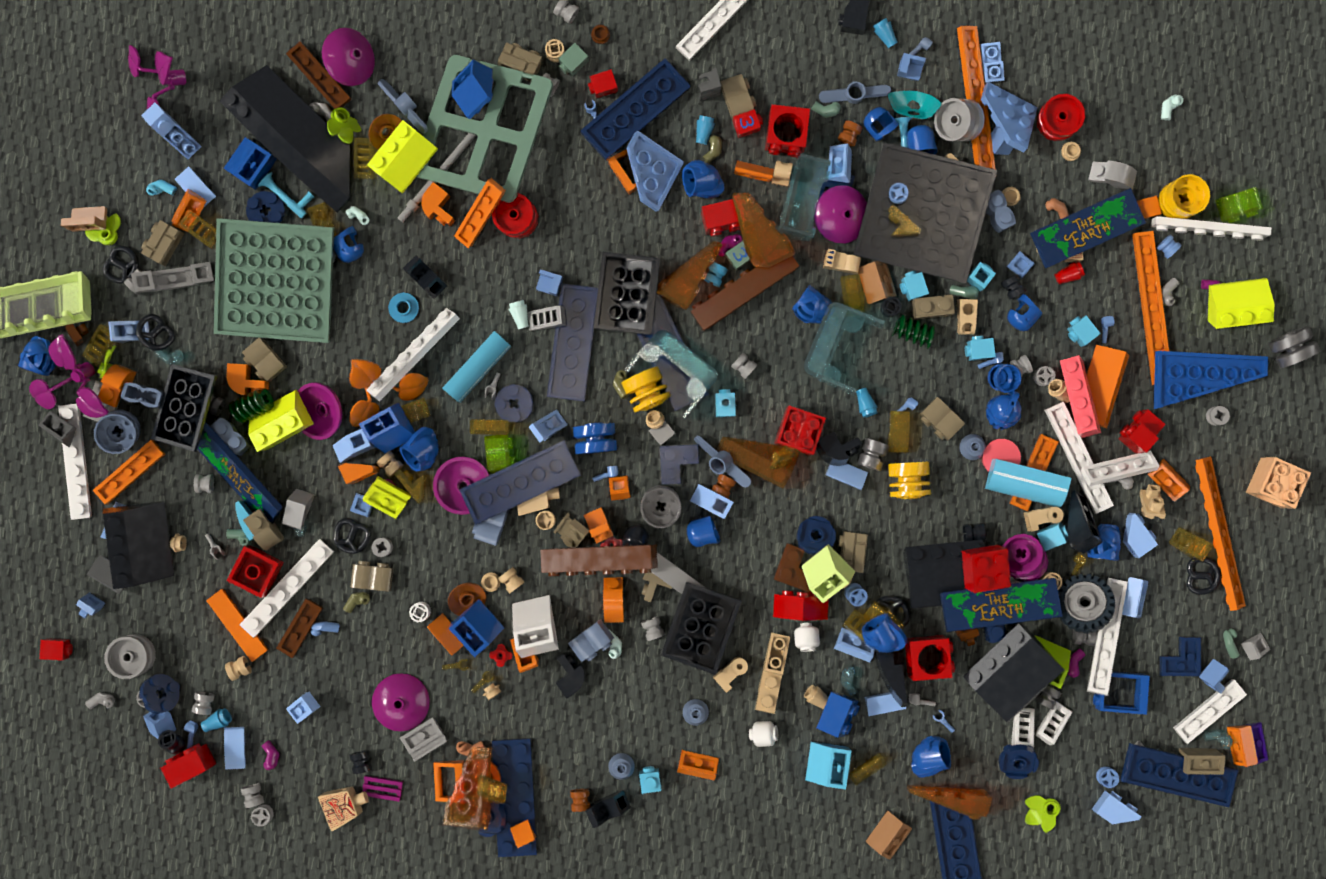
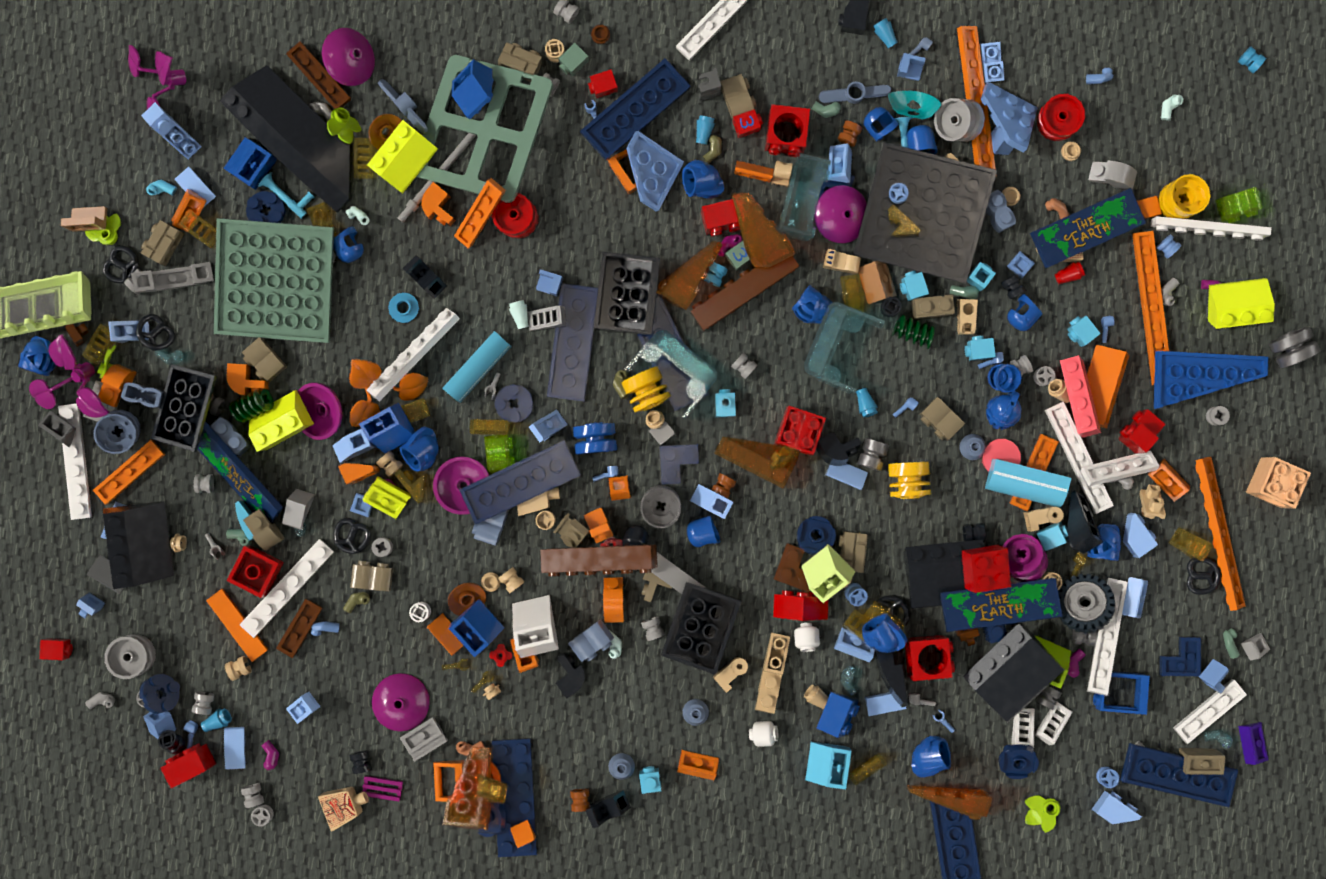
(727, 460): sand blue piece -> none
(888, 835): medium nougat panel -> none
(899, 431): clear yellow slope -> none
(1100, 78): none -> medium blue arm
(1243, 745): orange slope -> none
(1251, 59): none -> dark azure wheel

